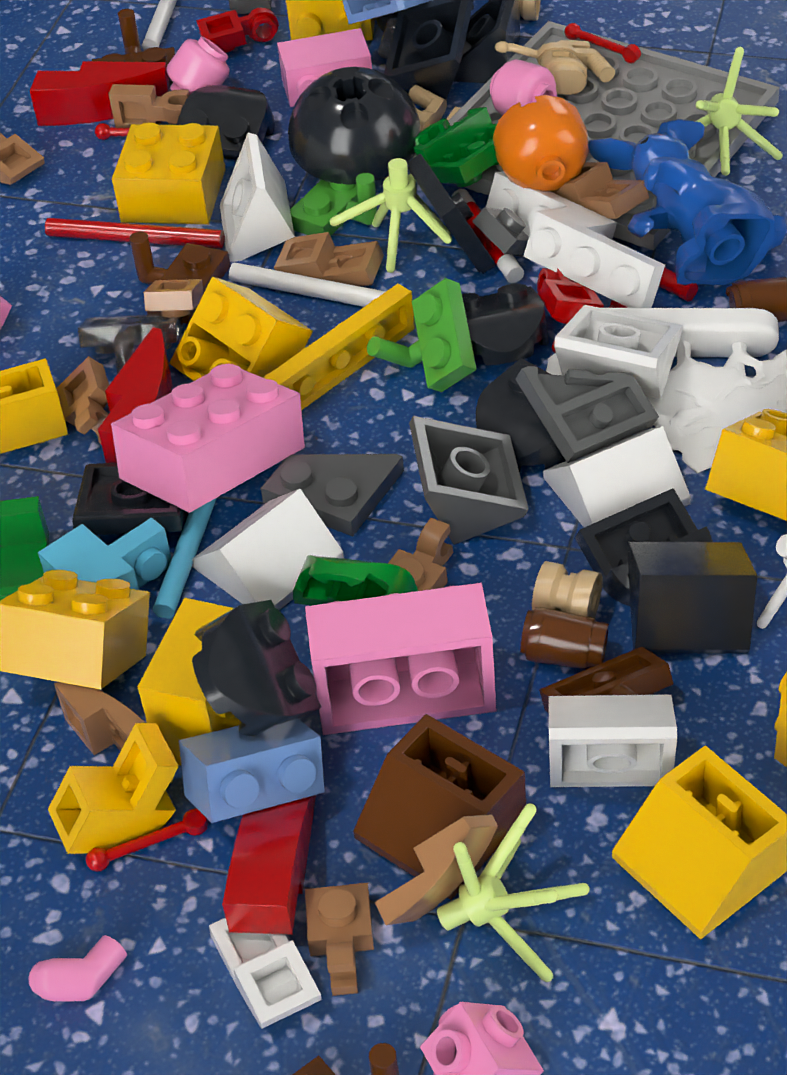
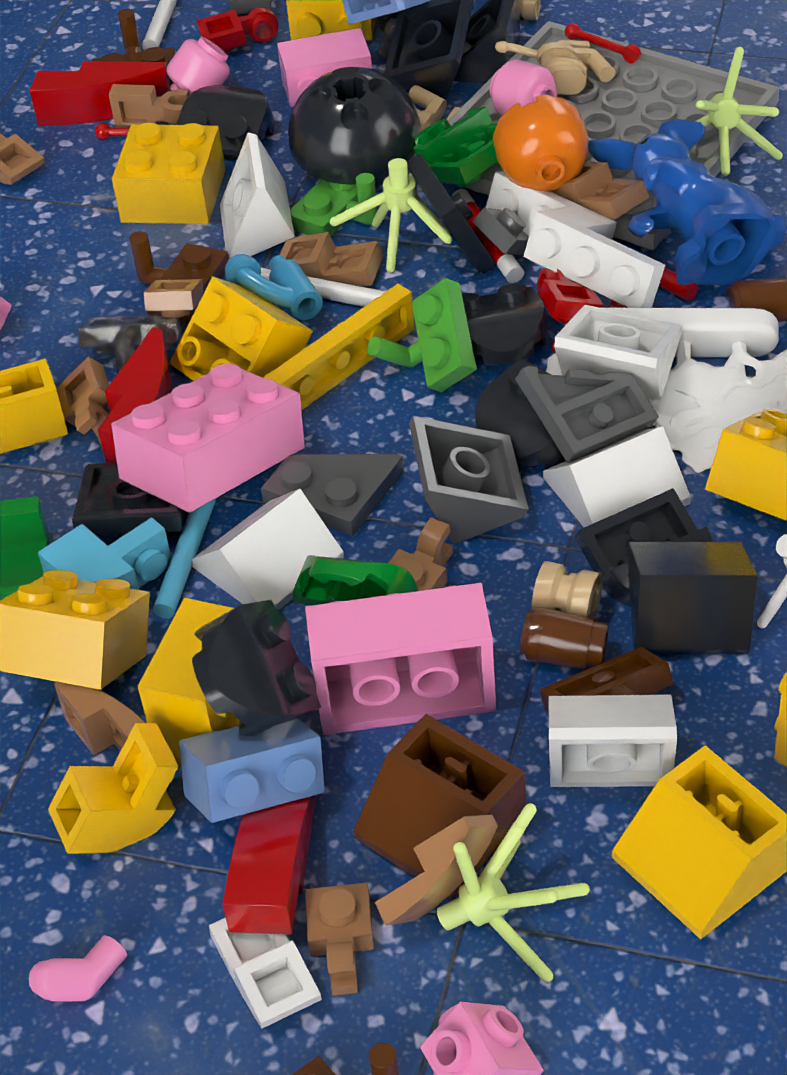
(121, 232): red bar -> none
(193, 823): red hinge -> none
(286, 284): none -> dark azure plant

